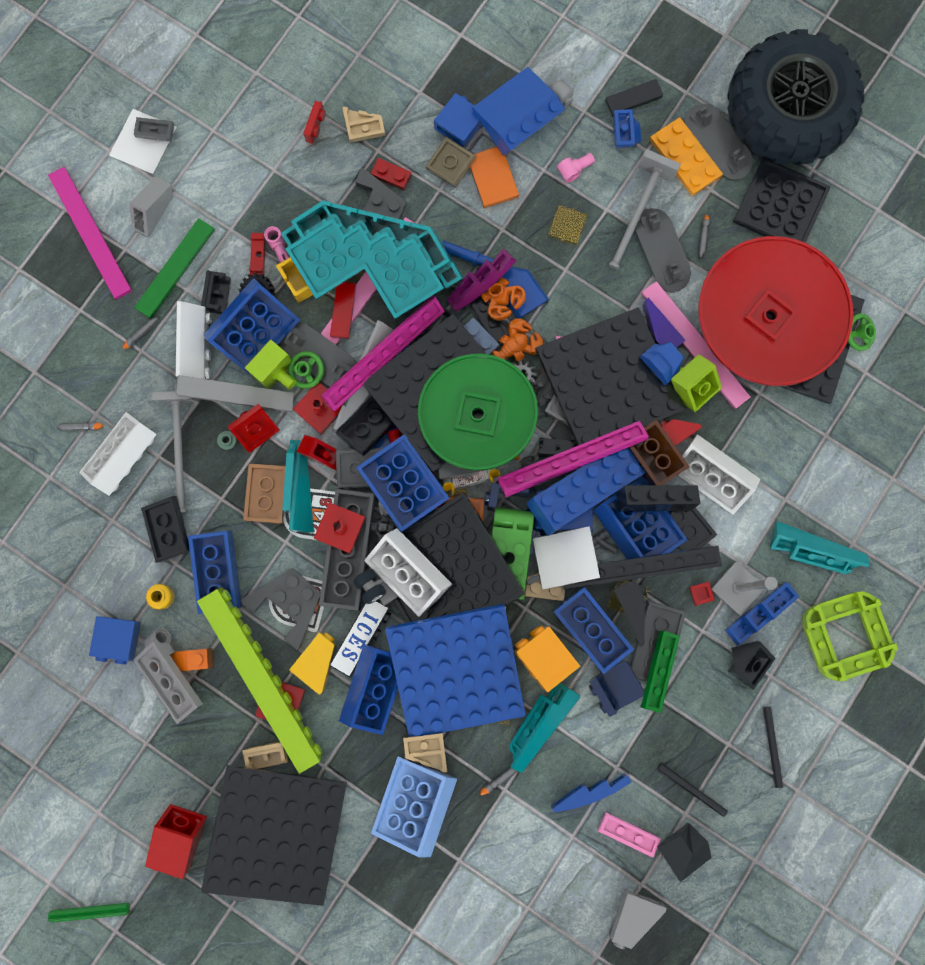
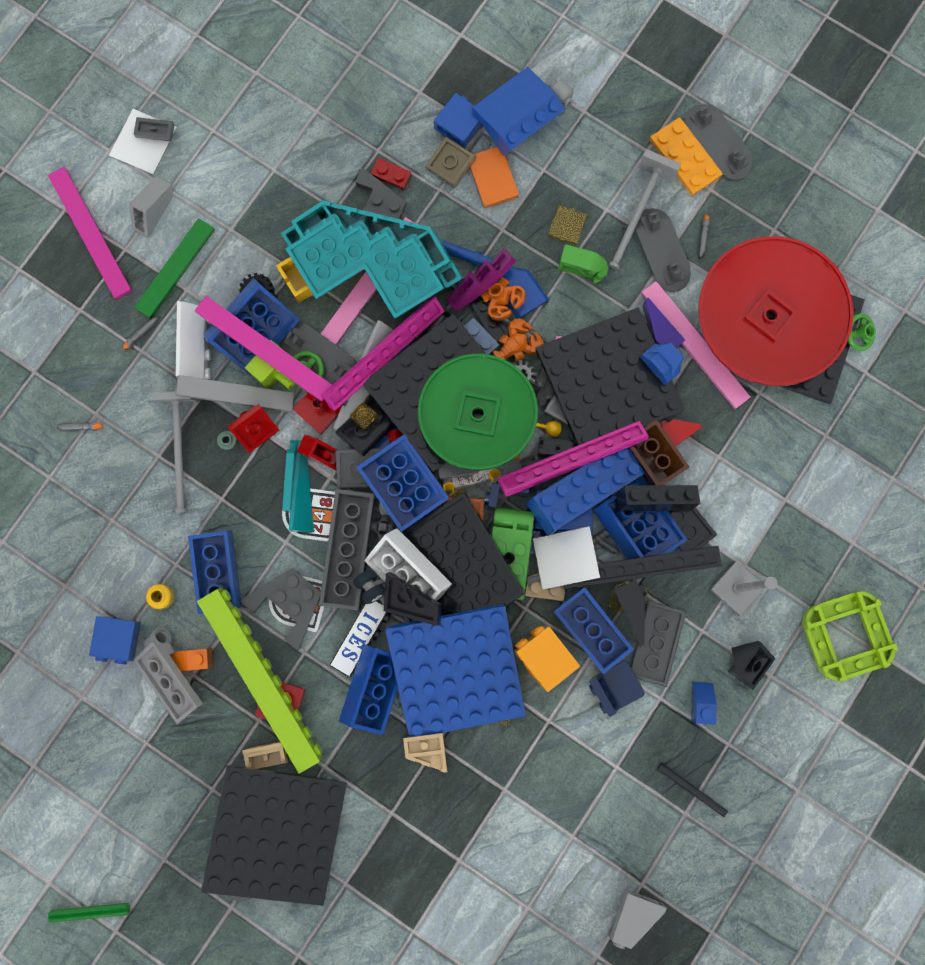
(117, 454): white slope -> none
(166, 529): black tile -> none
(175, 841): red slope -> none
(215, 291): black hinge -> none
(257, 247): red piece -> none
(262, 348): none -> dark pink tile
(264, 494): medium nougat plate -> none
(276, 245): bright pink pin -> none
(312, 127): red plate -> none
(314, 662): yellow slope -> none
(339, 527): red tile -> none
(343, 310): red tile -> none
(363, 125): tan wing -> none
(363, 415): none -> clear yellow plate
(409, 602): none -> black wing
(414, 807): light blue slope -> none
(497, 781): flat silver piece -> none
(540, 724): teal wedge -> none
(551, 428): none -> yellow hinge
(571, 169): bright pink pin -> none
(582, 796): blue slope -> none
(583, 263): none -> bright green piece
(625, 129): blue slope -> none
(629, 834): bright pink tile -> none
(634, 96): black tile -> none
(660, 671): green plate -> none
(685, 851): black slope -> none
(697, 382): lime brick -> none
(701, 593): red plate -> none
(703, 703): none -> blue slope
(718, 475): white slope -> none
(762, 613): blue slope -> none
(773, 747): black bar -> none
(781, 202): black tile -> none
(808, 77): black wheel -> none
(816, 550): teal wedge -> none

